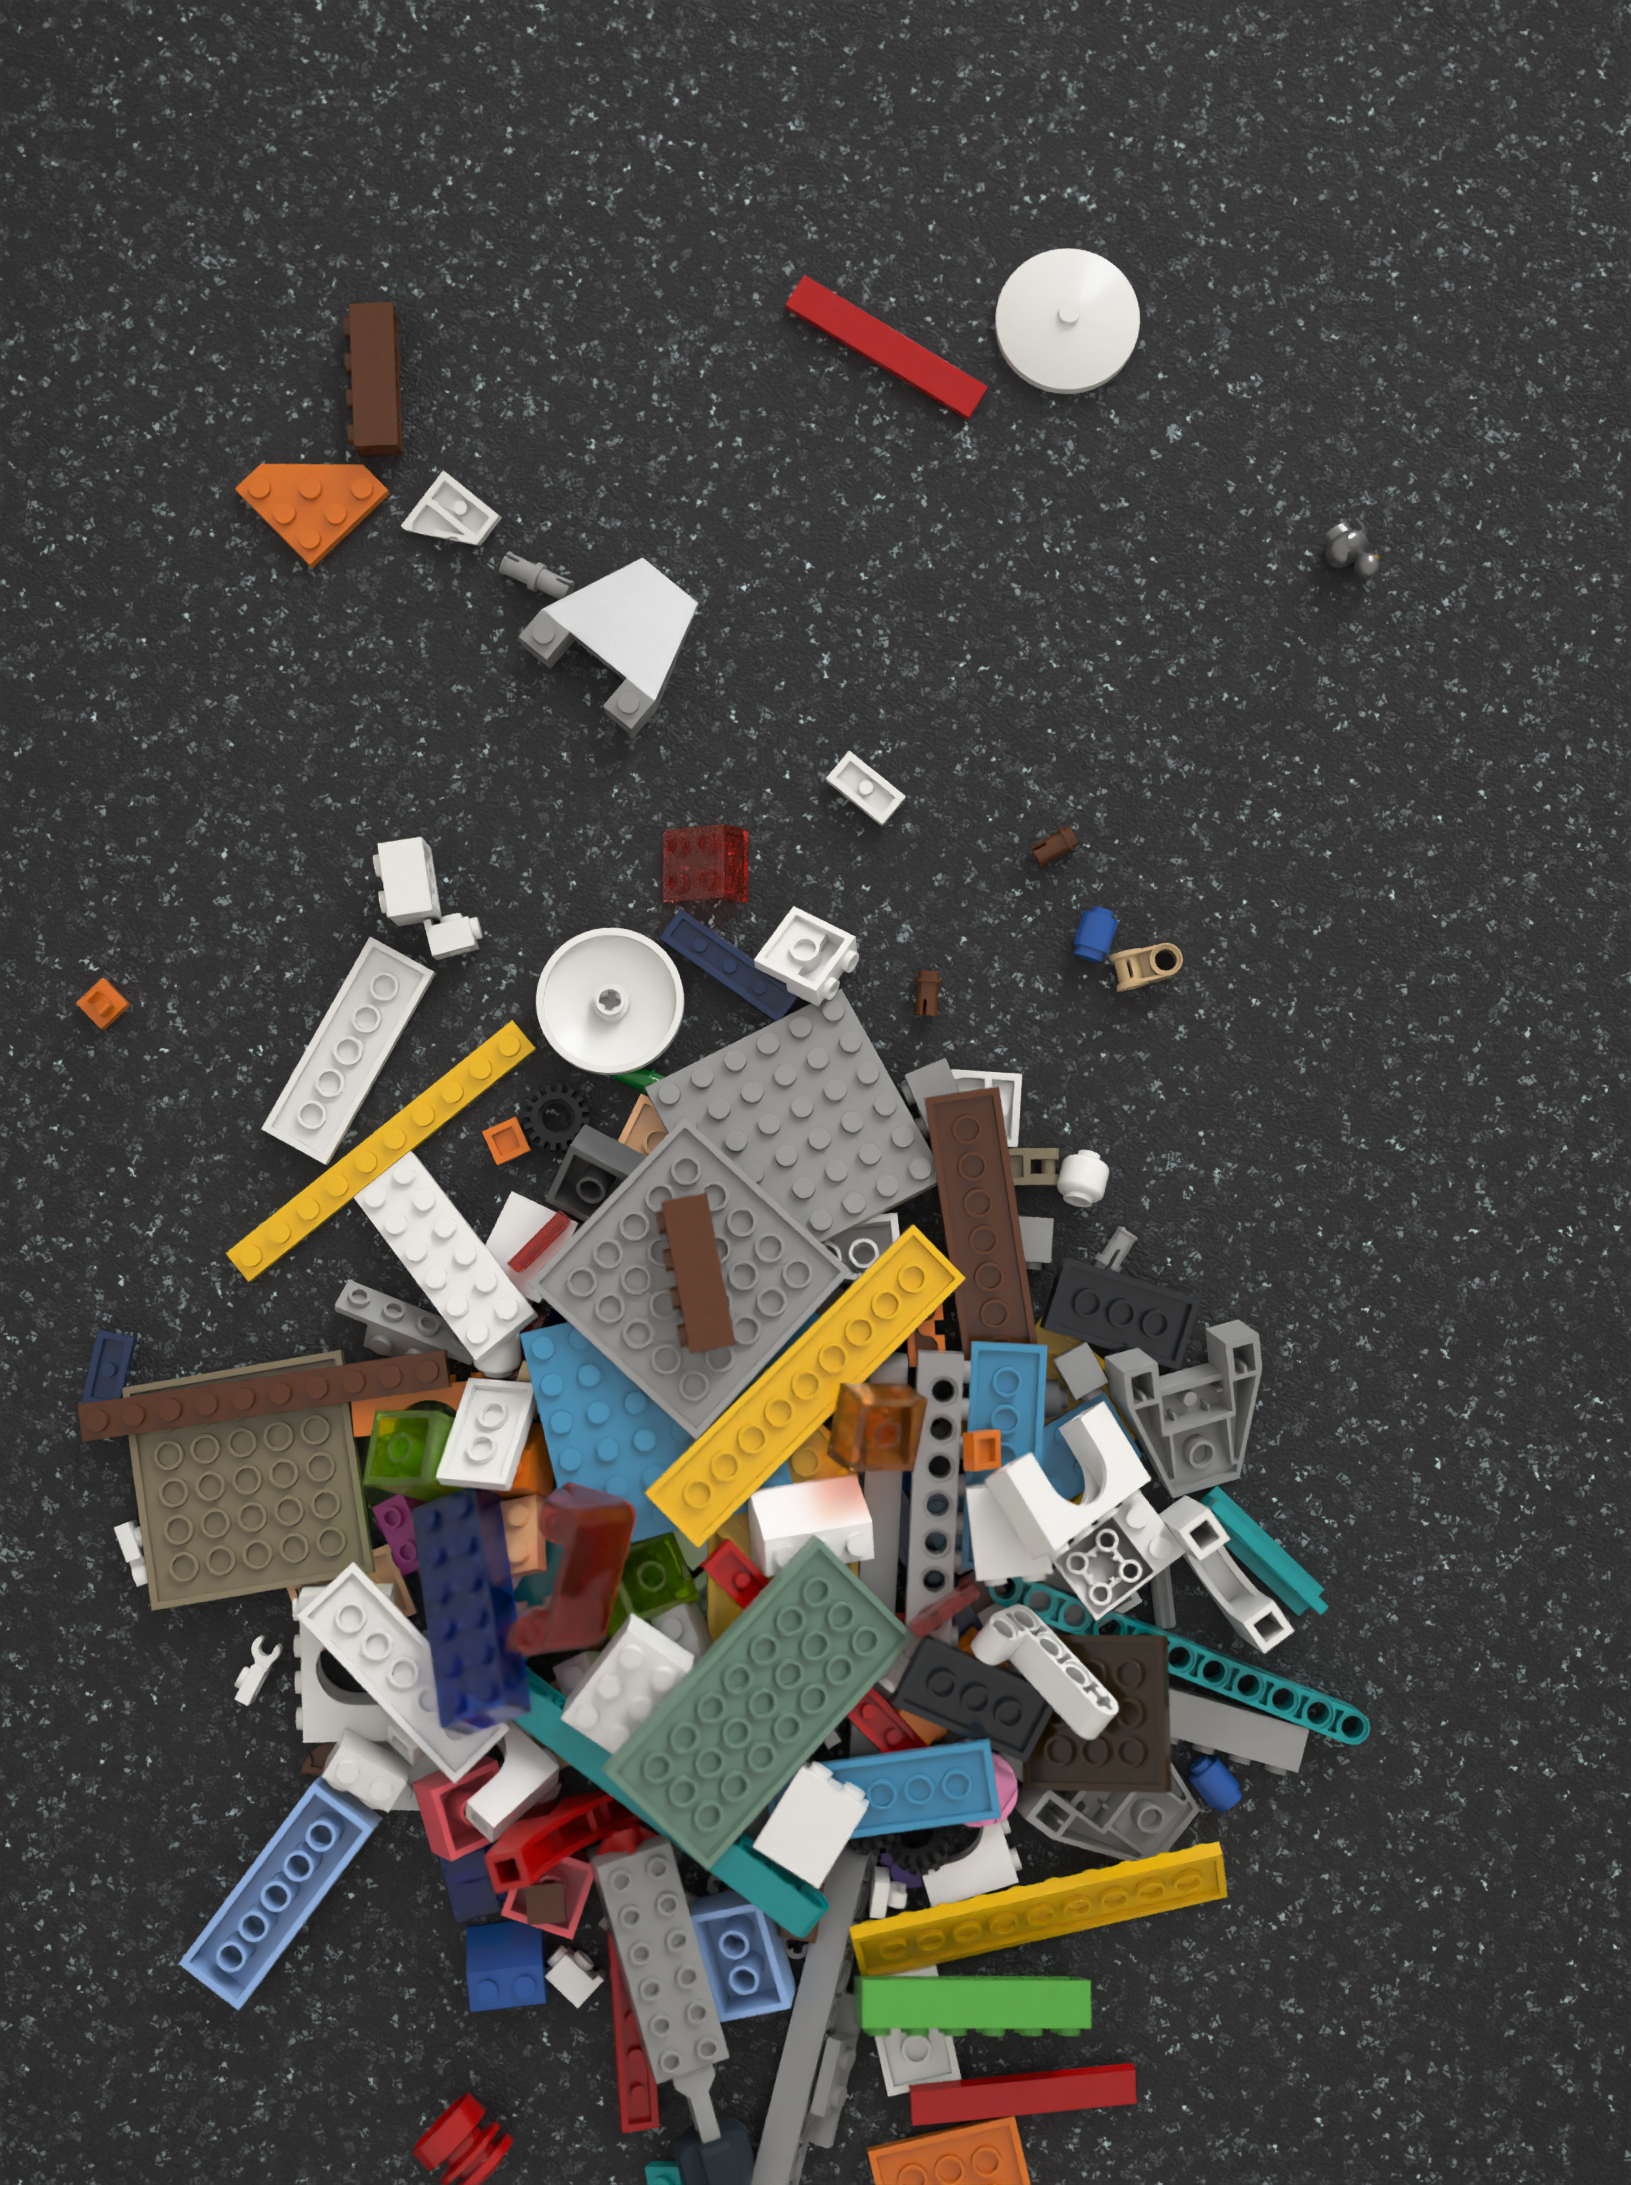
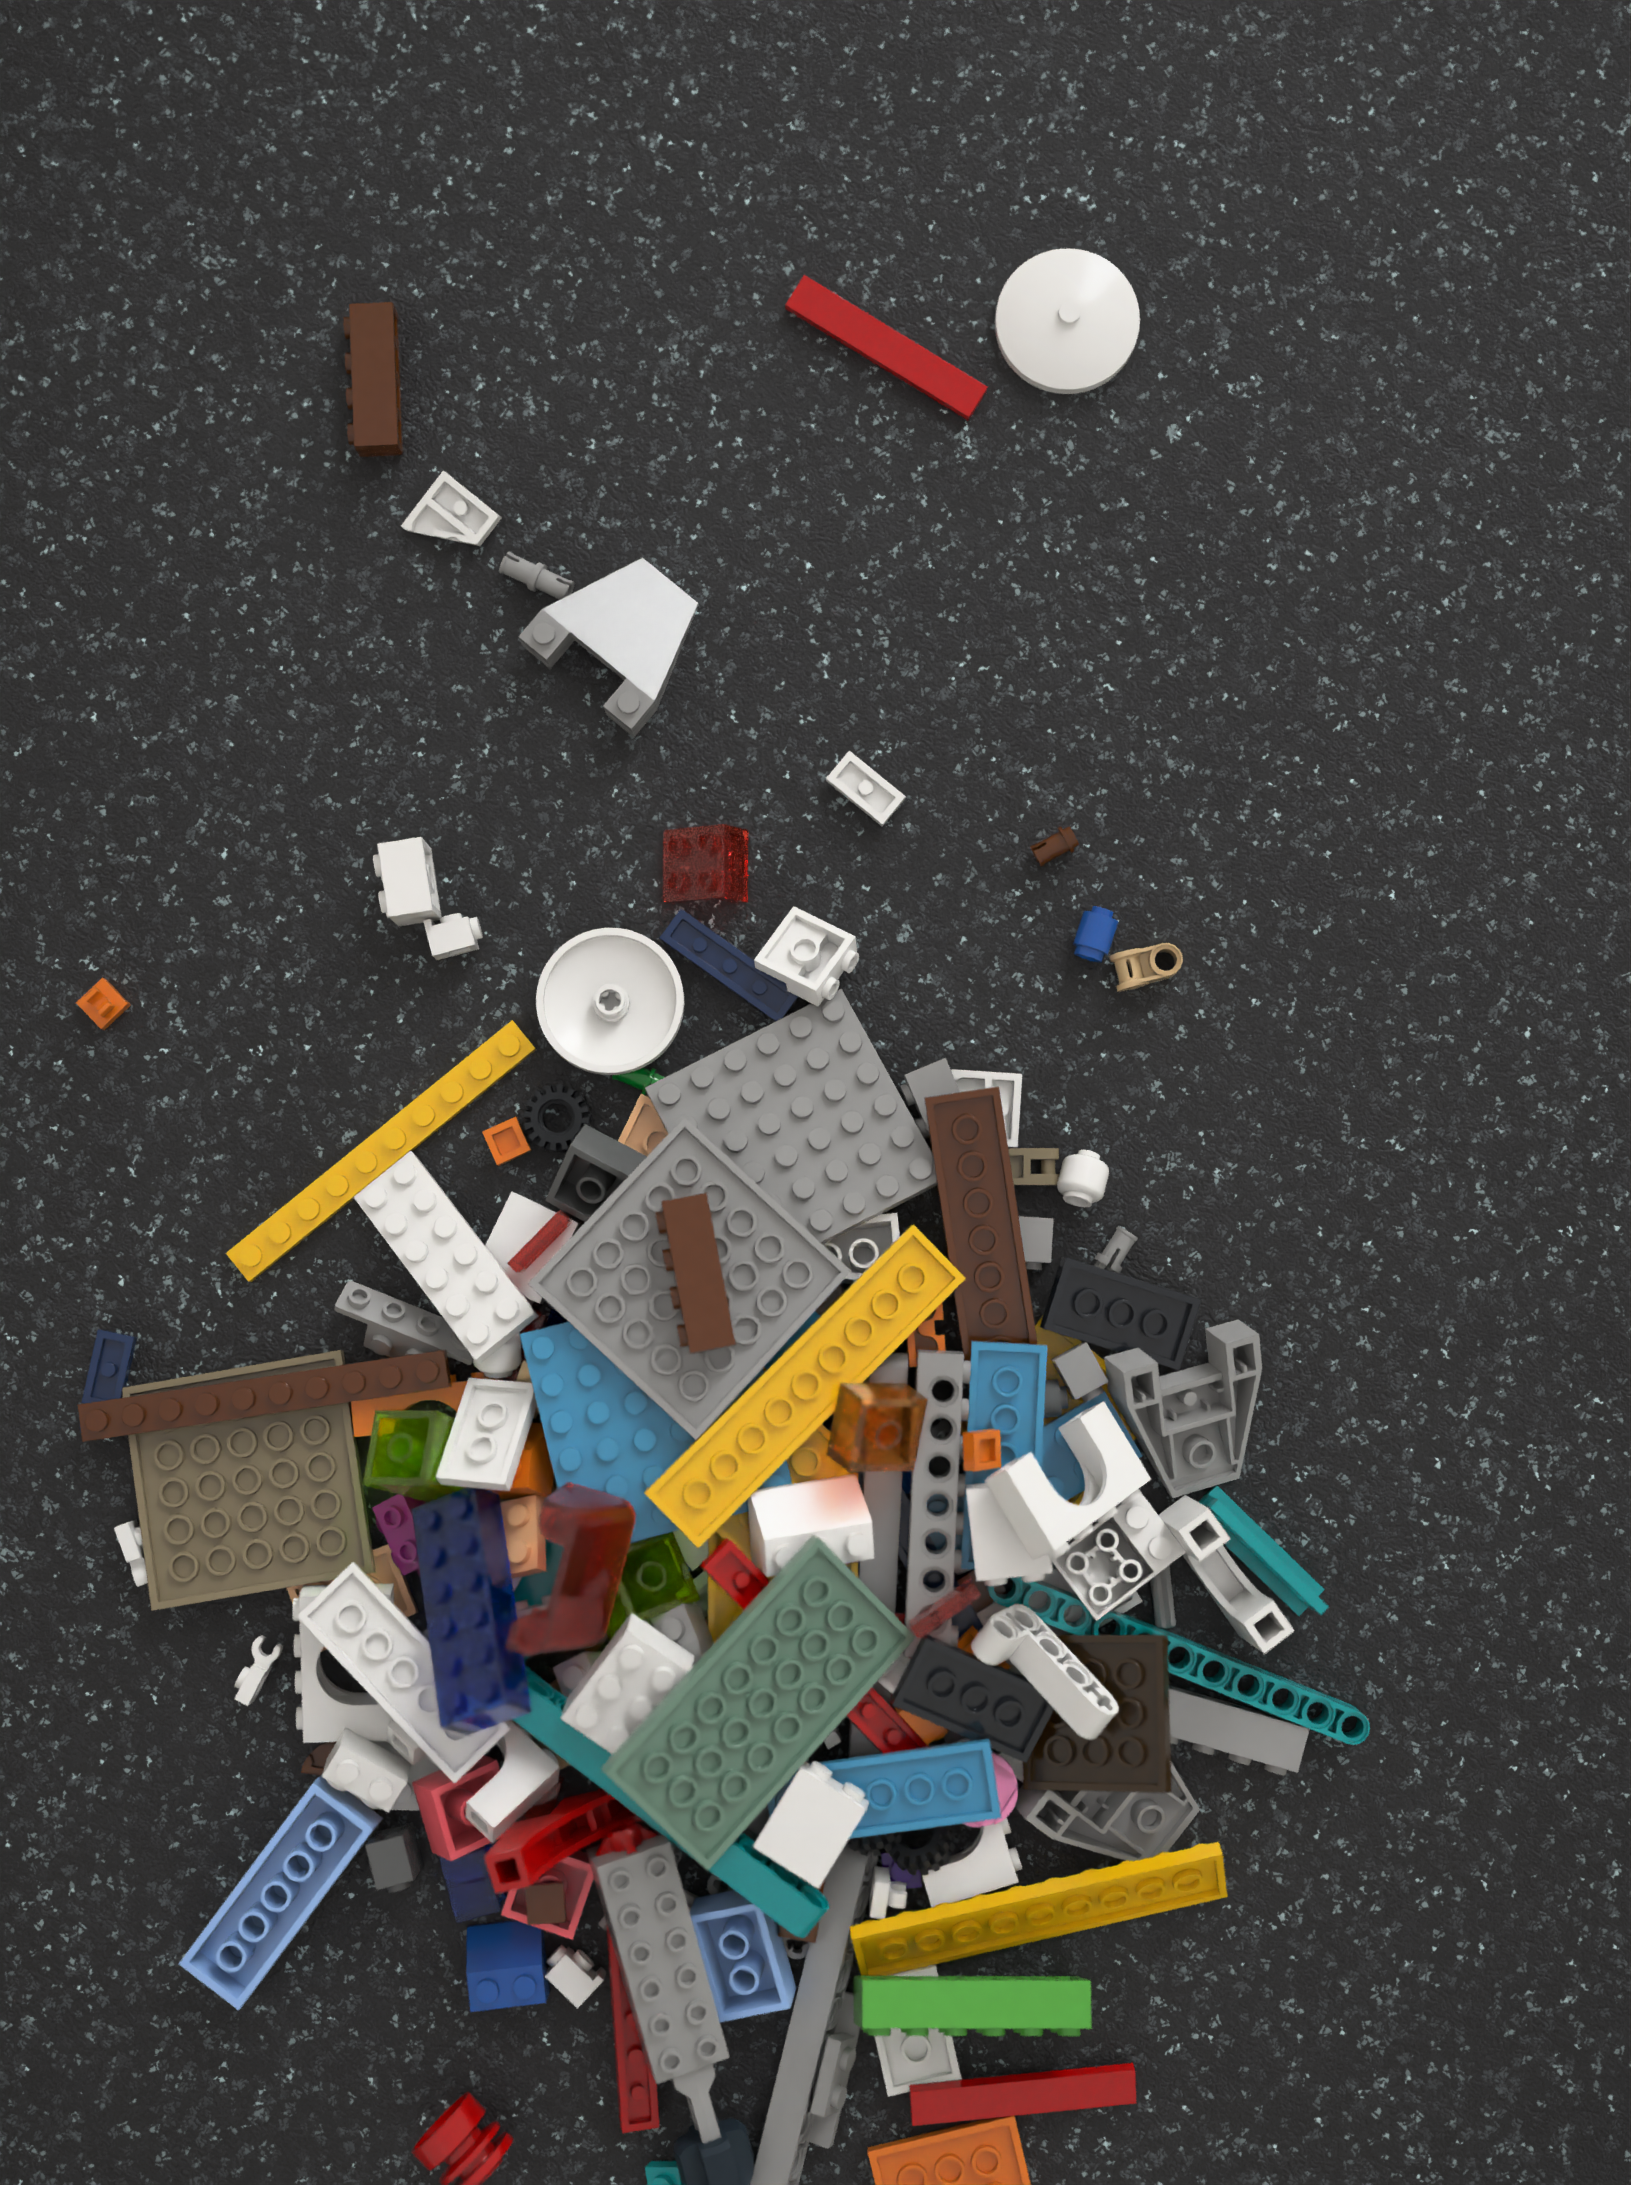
(312, 503): orange plate -> none
(348, 1051): white plate -> none
(394, 1857): none -> dark grey brick
(927, 993): reddish brown pin -> none
(1214, 1782): blue brick -> none
(1350, 547): flat silver animal -> none

